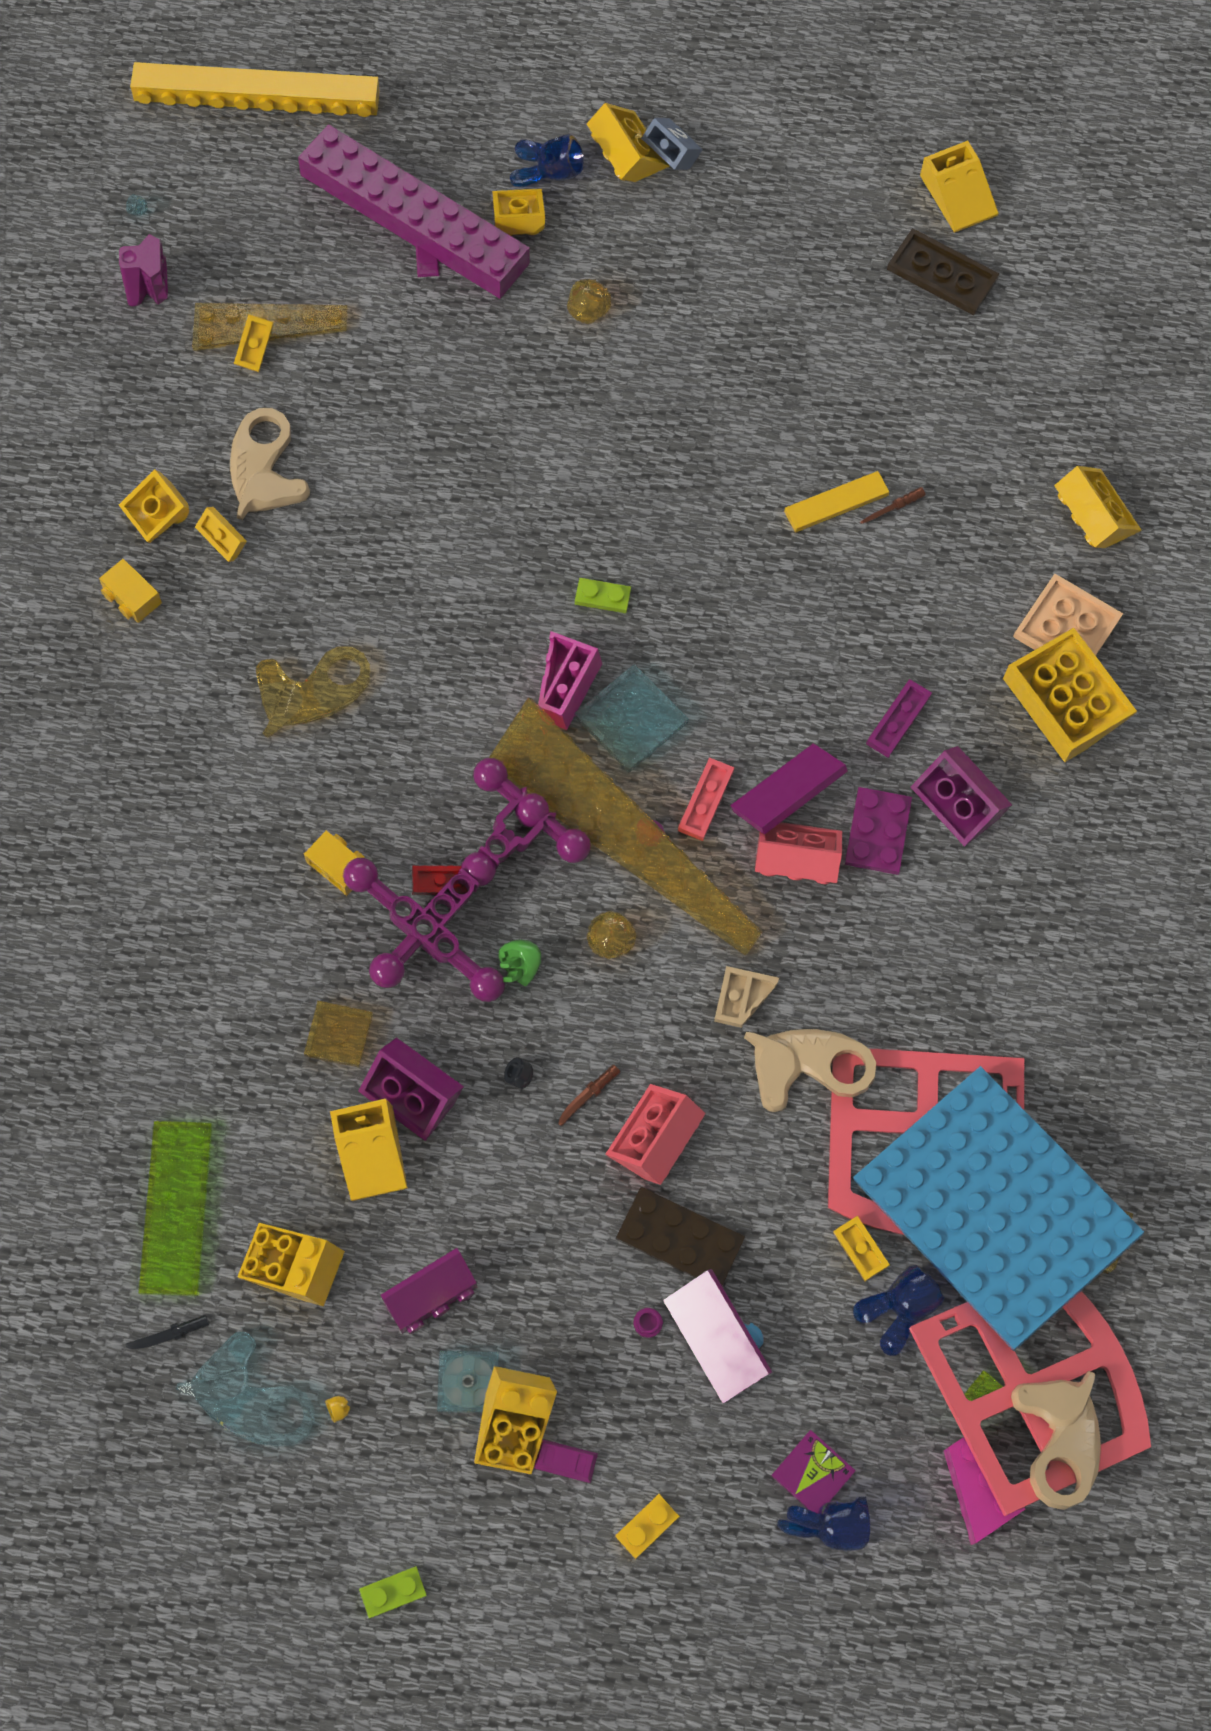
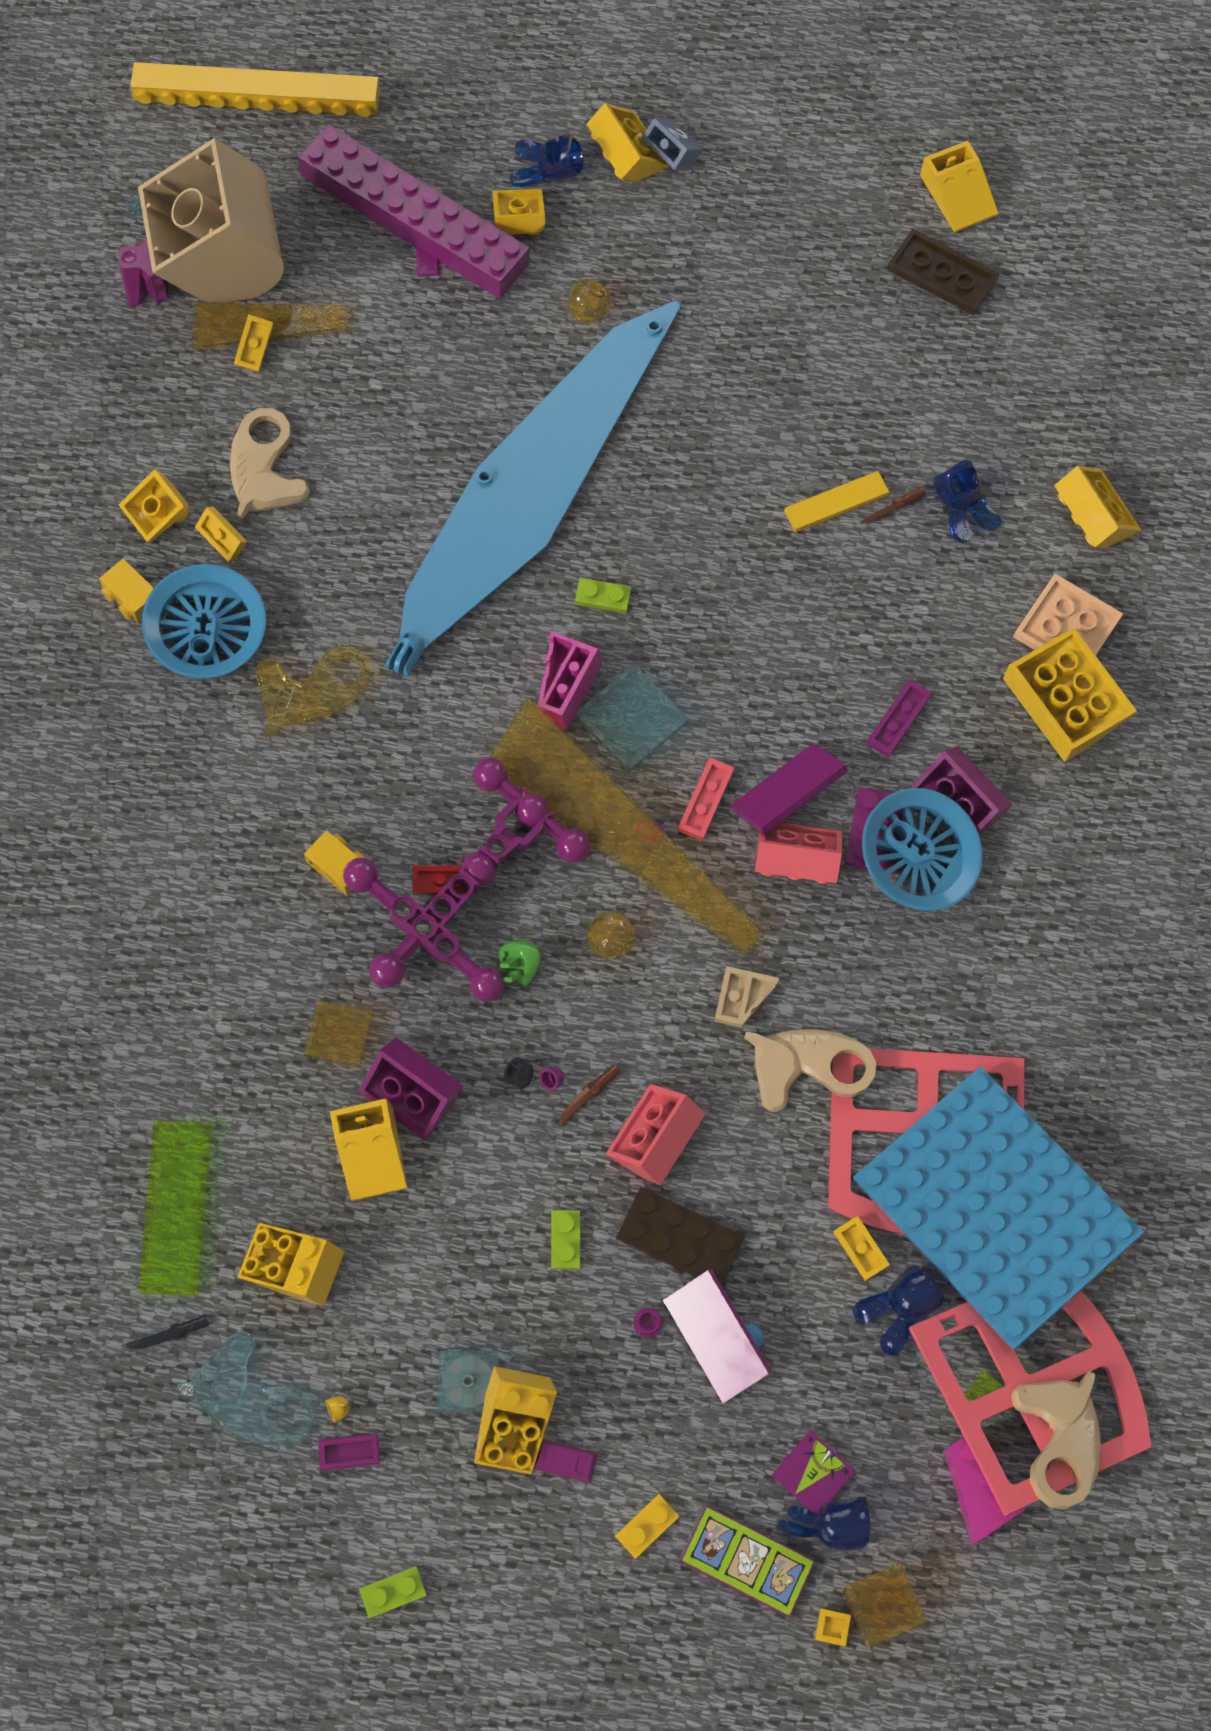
(209, 584): none -> dark azure piece
(212, 225): none -> tan brick
(349, 1452): none -> magenta tile
(430, 1292): magenta slope -> none
(529, 486): none -> dark azure wing
(552, 1078): none -> magenta hinge
(565, 1239): none -> lime plate
(747, 1561): none -> tile
(832, 1627): none -> yellow plate
(883, 1605): none -> clear yellow brick
(958, 491): none -> clear blue piece
(960, 870): none -> dark azure piece

